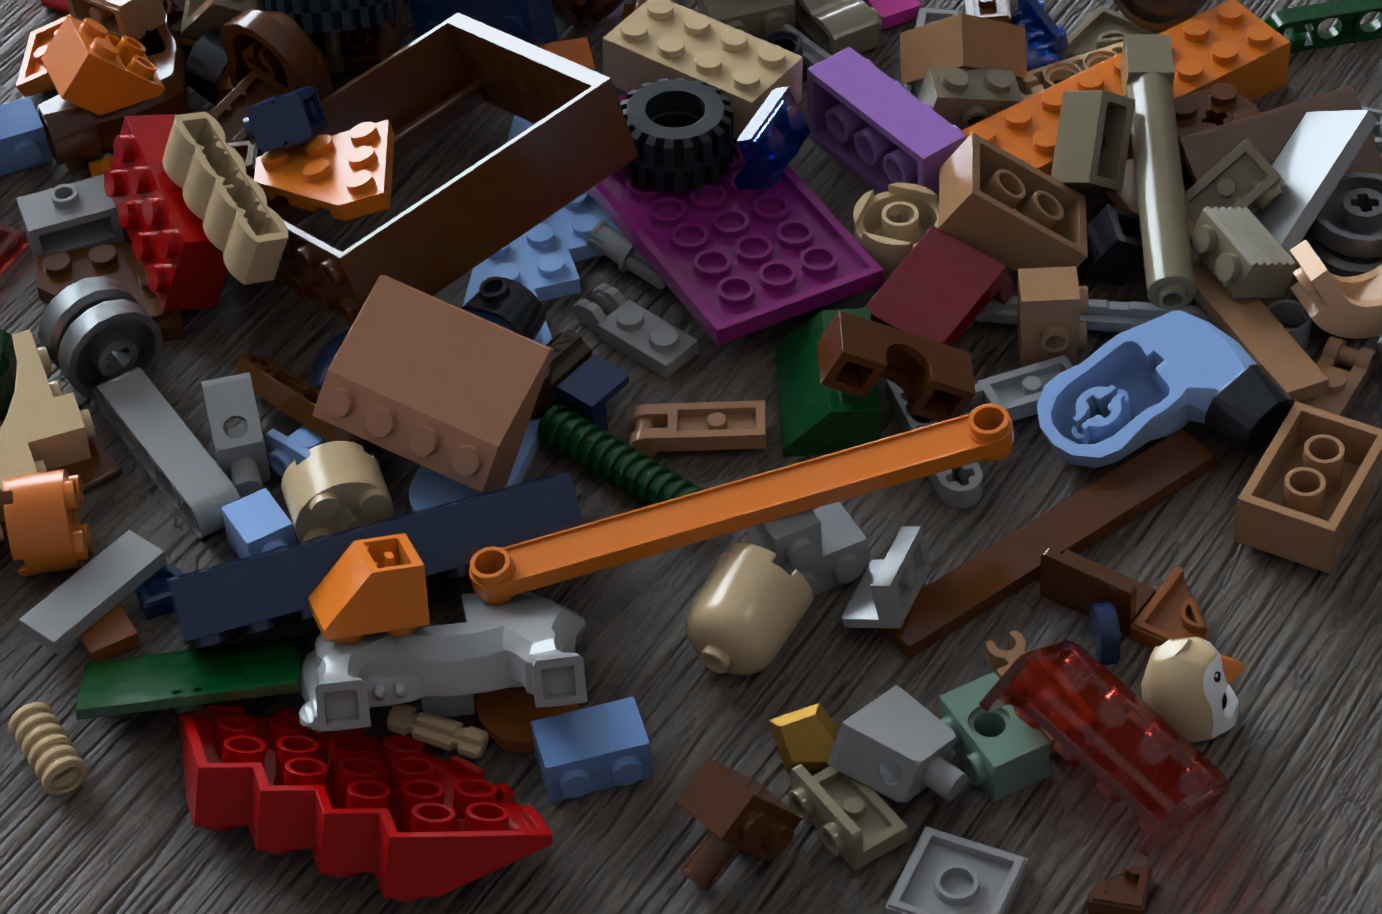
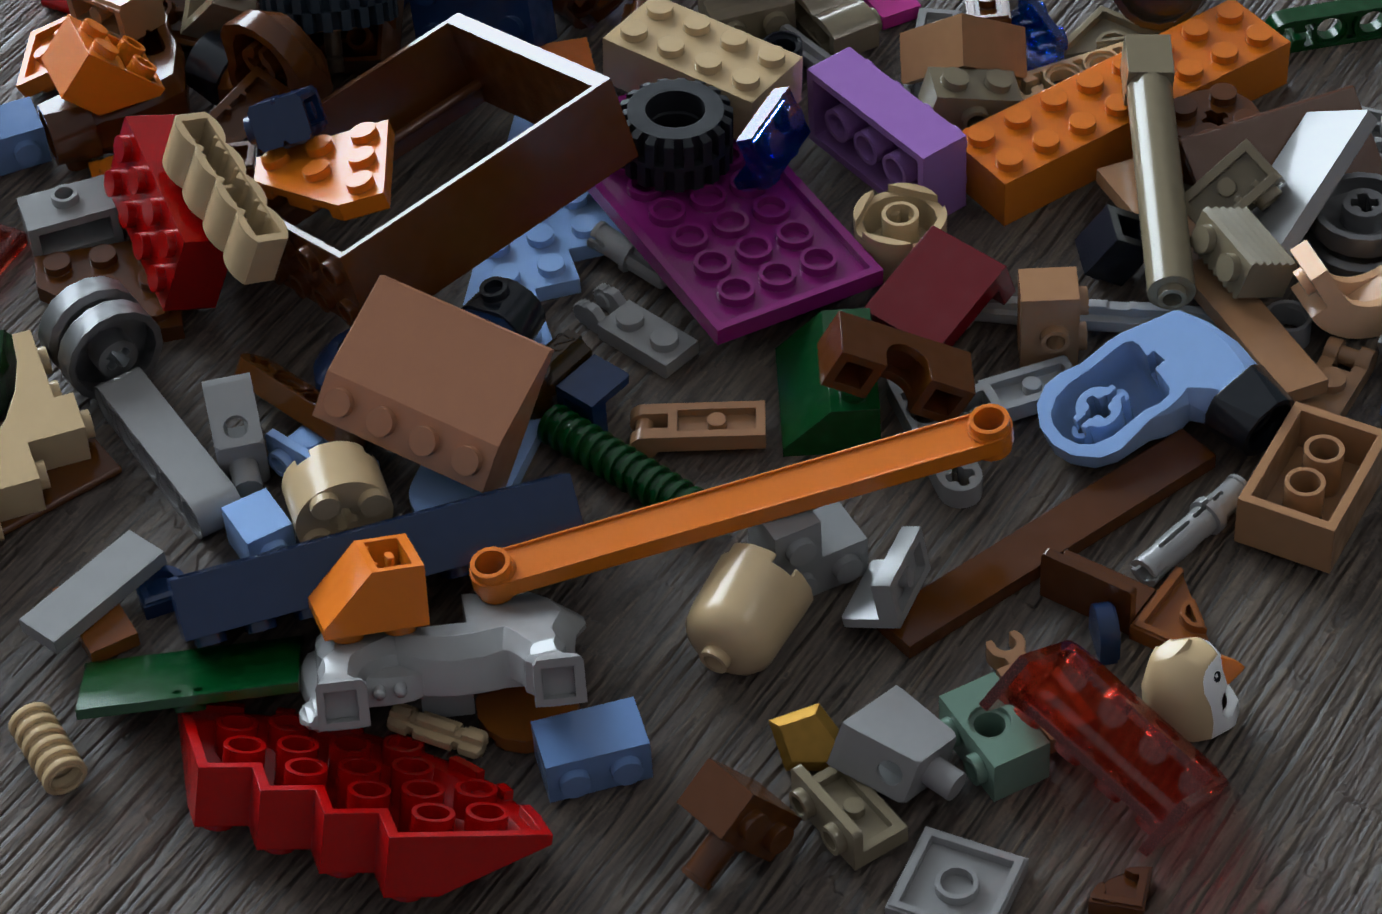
(45, 522): orange brick -> none
(1010, 208): medium nougat brick -> none
(1093, 140): dark tan brick -> none
(1205, 518): none -> light grey pin

